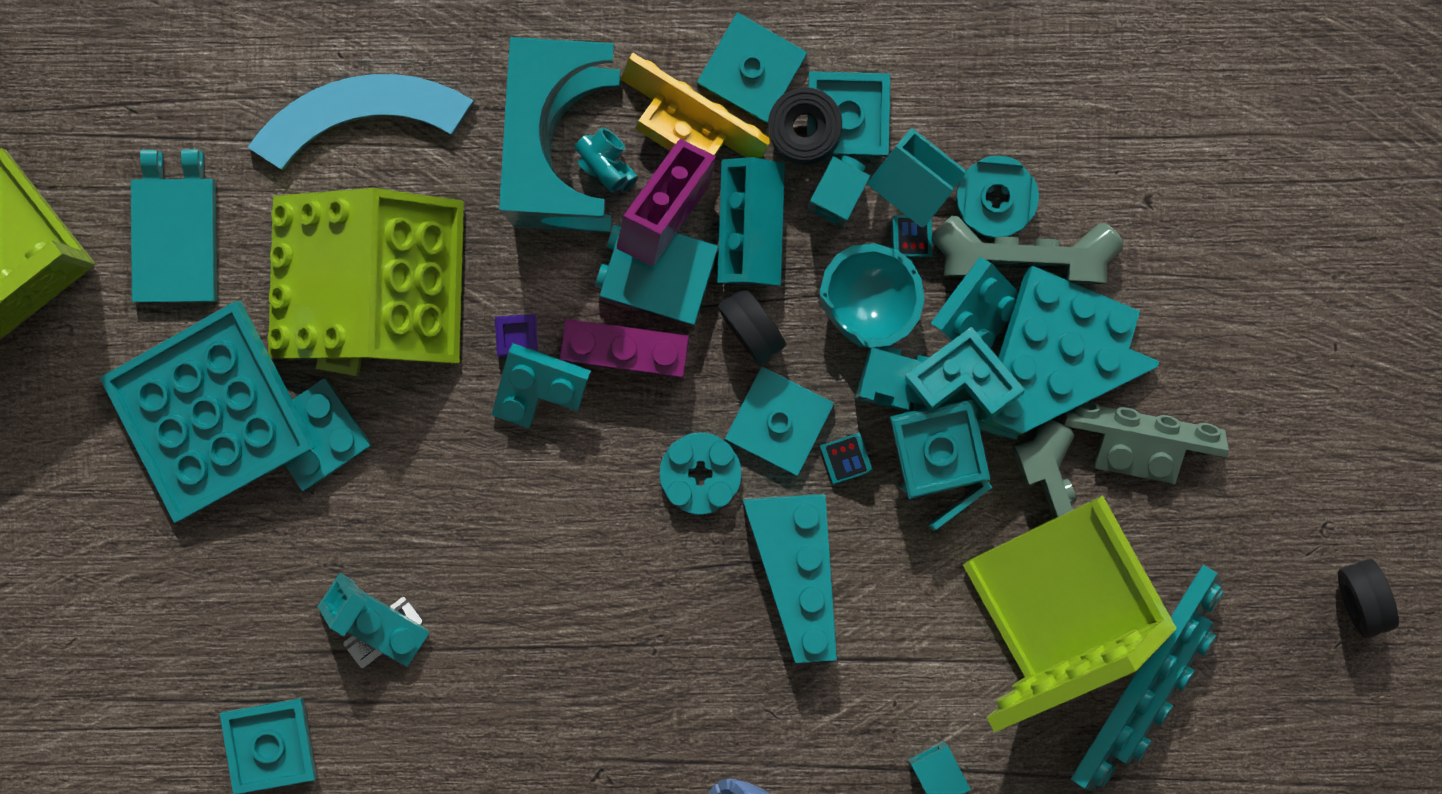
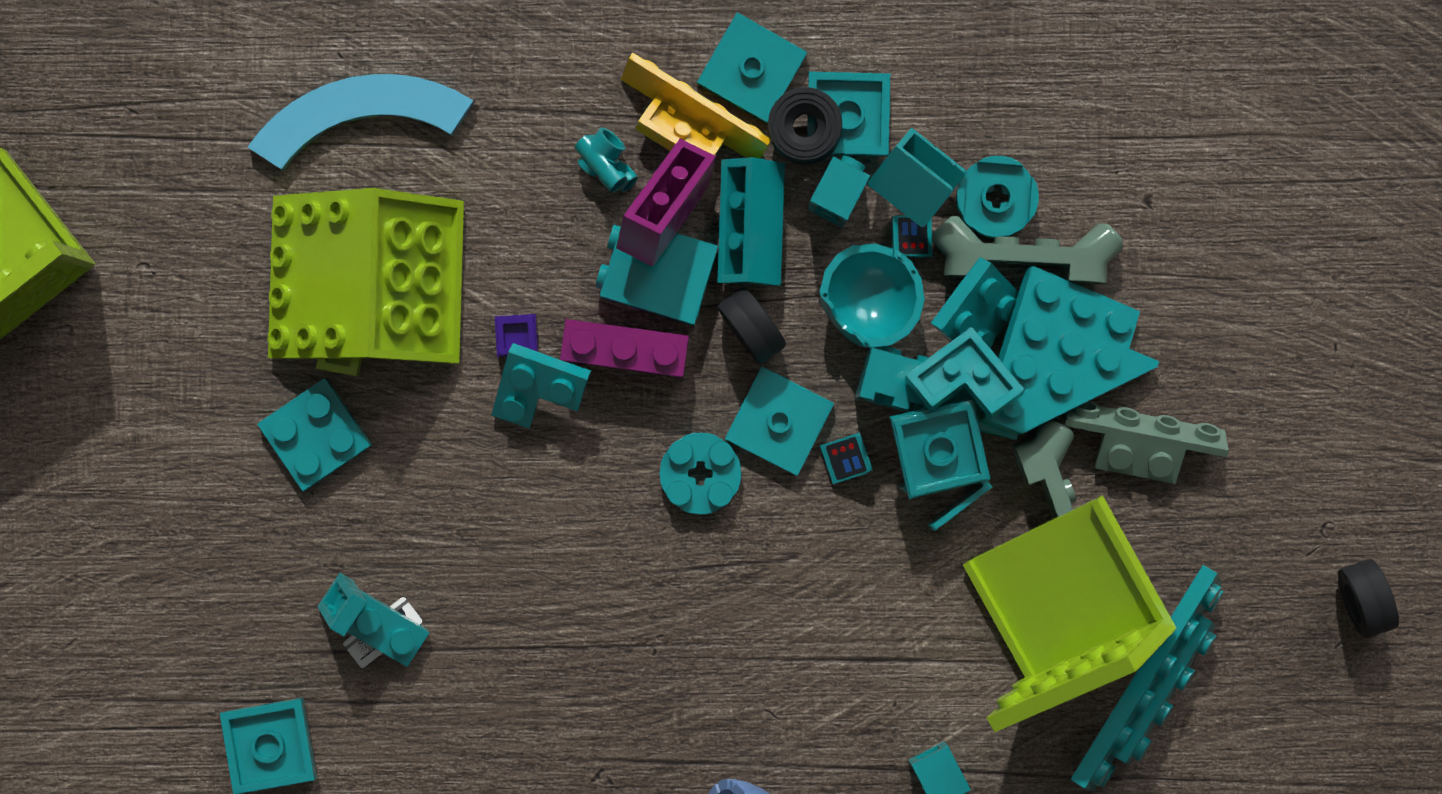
(173, 232): teal tile -> none
(207, 411): teal plate -> none
(541, 86): teal piece -> none
(796, 559): teal wedge -> none

